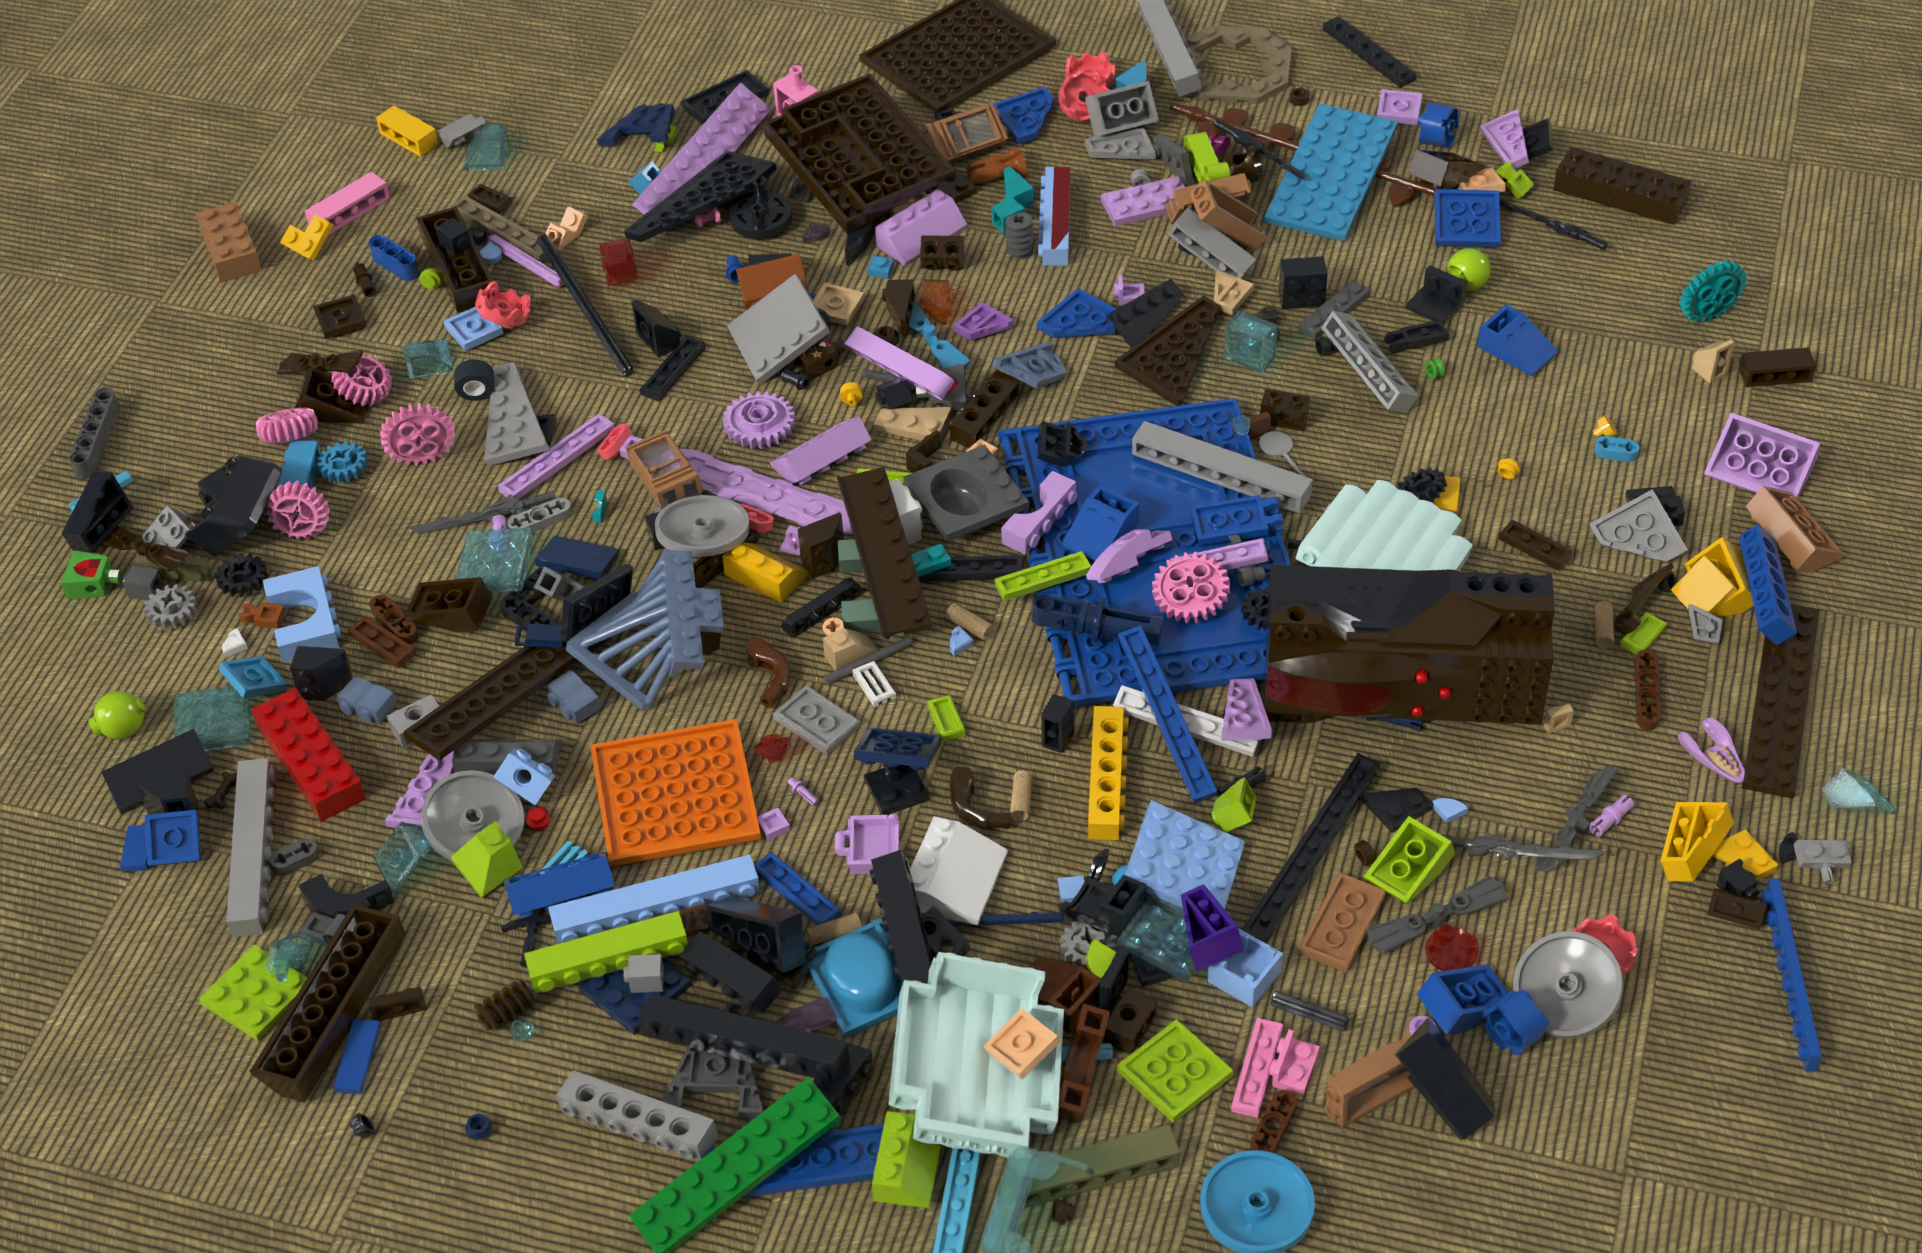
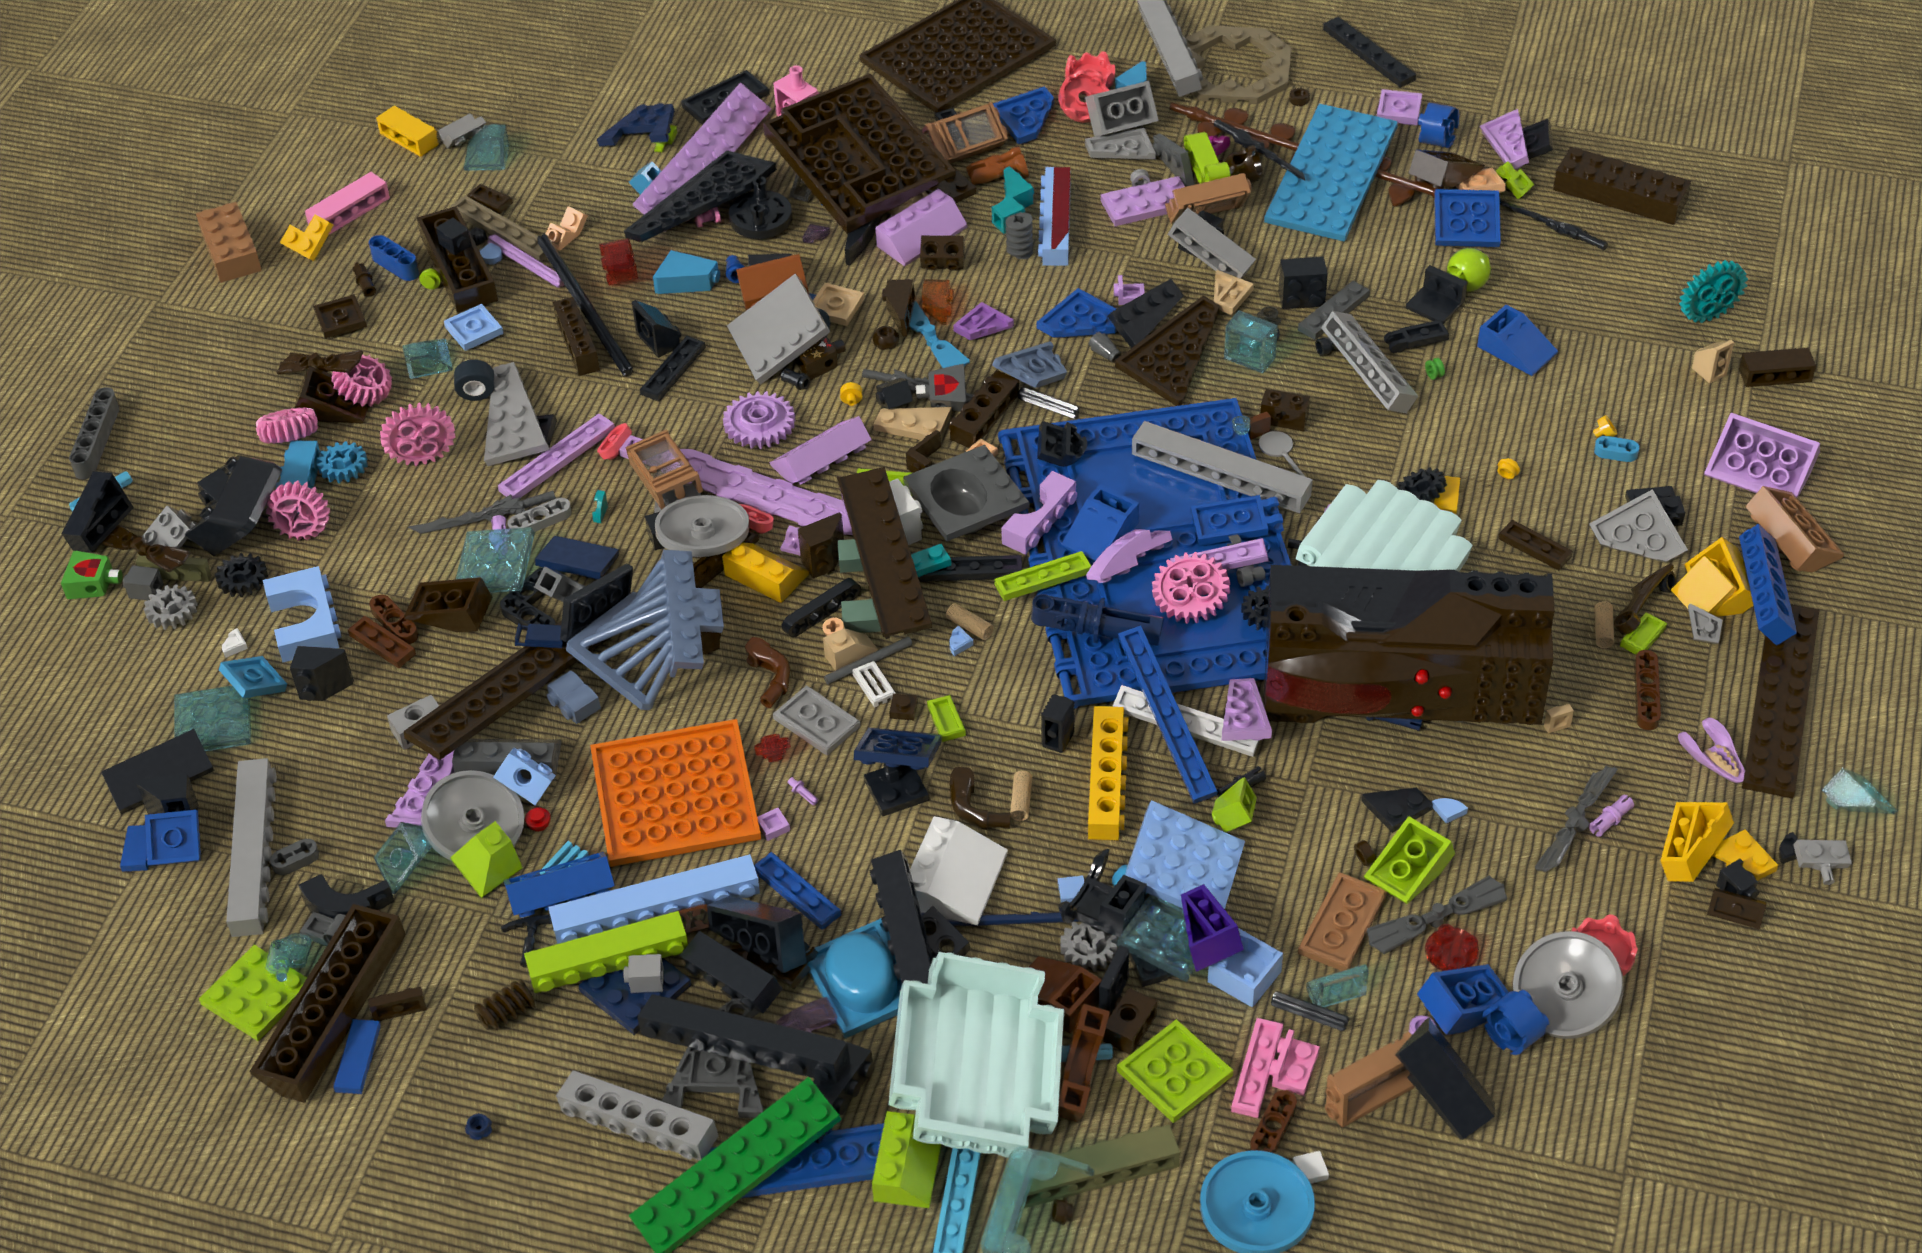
(117, 715): lime brick -> none
(217, 799): dark brown piece -> none
(266, 615): dark orange plate -> none
(308, 754): red brick -> none
(362, 1126): black piece -> none
(366, 700): sand blue brick -> none
(502, 308): coral plate -> none
(522, 1030): clear light blue hinge -> none
(576, 336): none -> dark brown brick
(685, 274): none -> dark azure slope
(839, 921): tan piece -> none
(869, 838): lavender piece -> none
(880, 267): dark azure plate -> none
(899, 363): lavender beam -> none
(903, 707): none -> dark brown plate
(1022, 1044): light nougat plate -> none
(1048, 402): none -> axle
(1098, 958): lime brick -> none
(1103, 346): none -> dark grey cone
(1227, 215): medium nougat door -> none
(1311, 848): black plate -> none
(1312, 1166): none -> white tile
(1339, 986): none -> clear light blue tile
(1508, 849): dark grey sword -> none
(1792, 980): blue plate -> none

